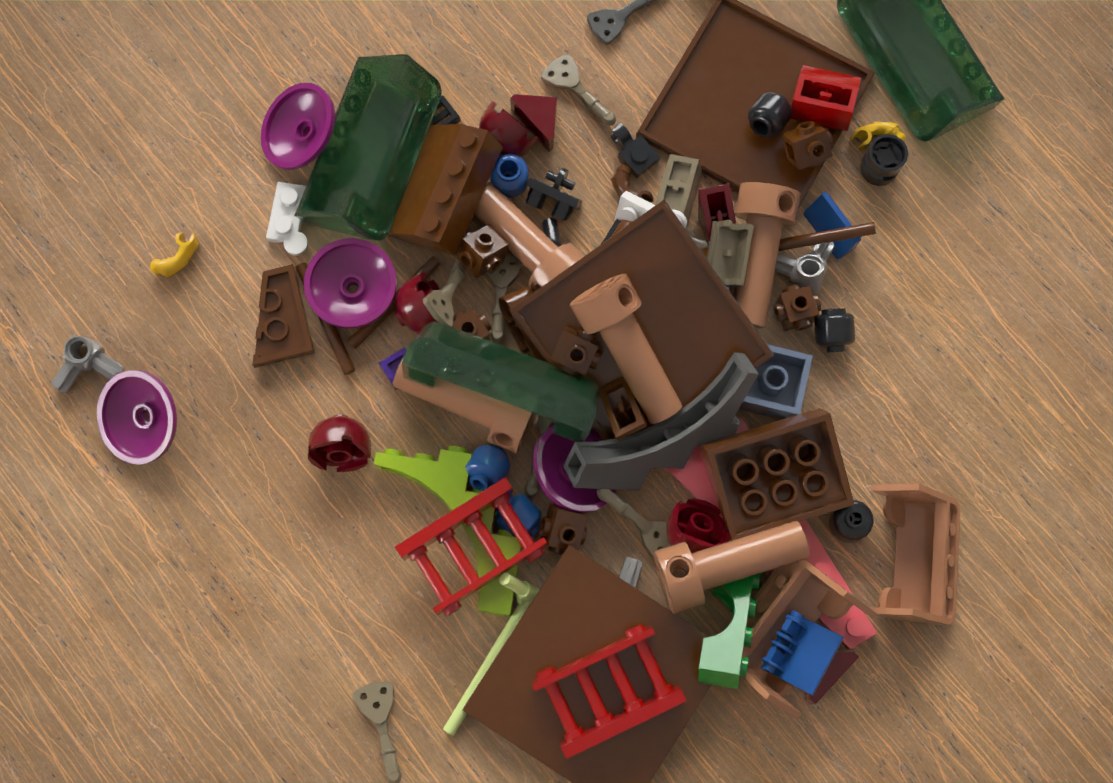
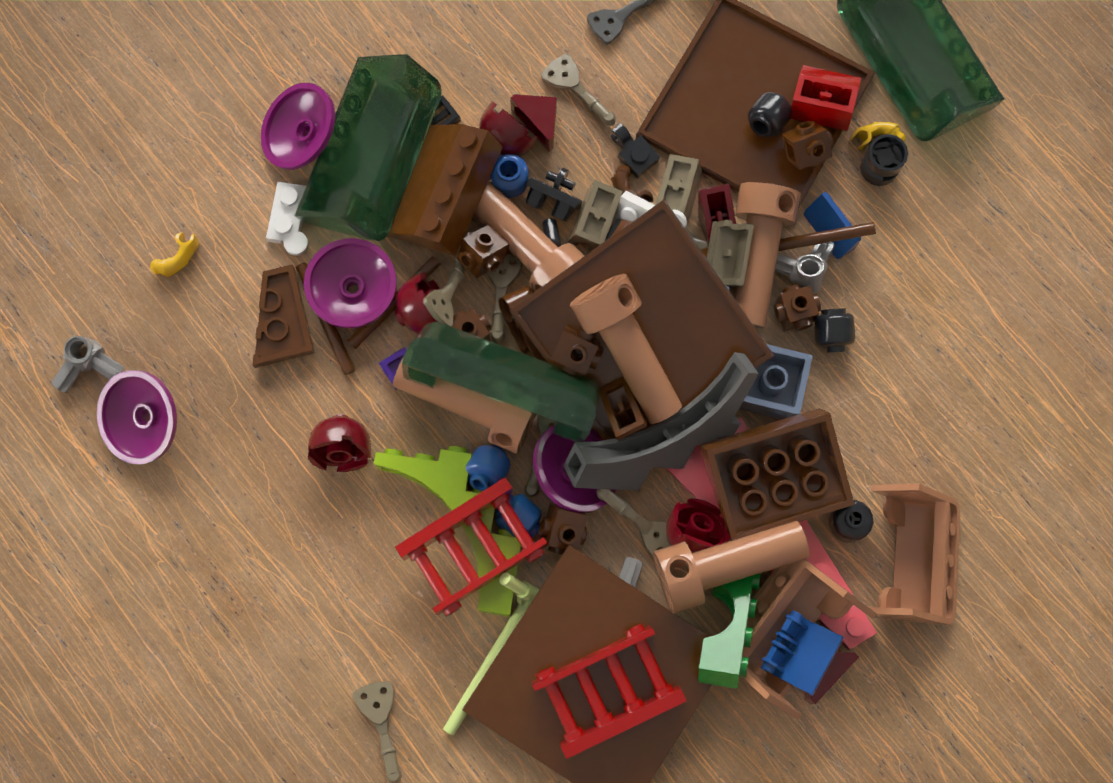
(595, 215): none -> dark tan hinge

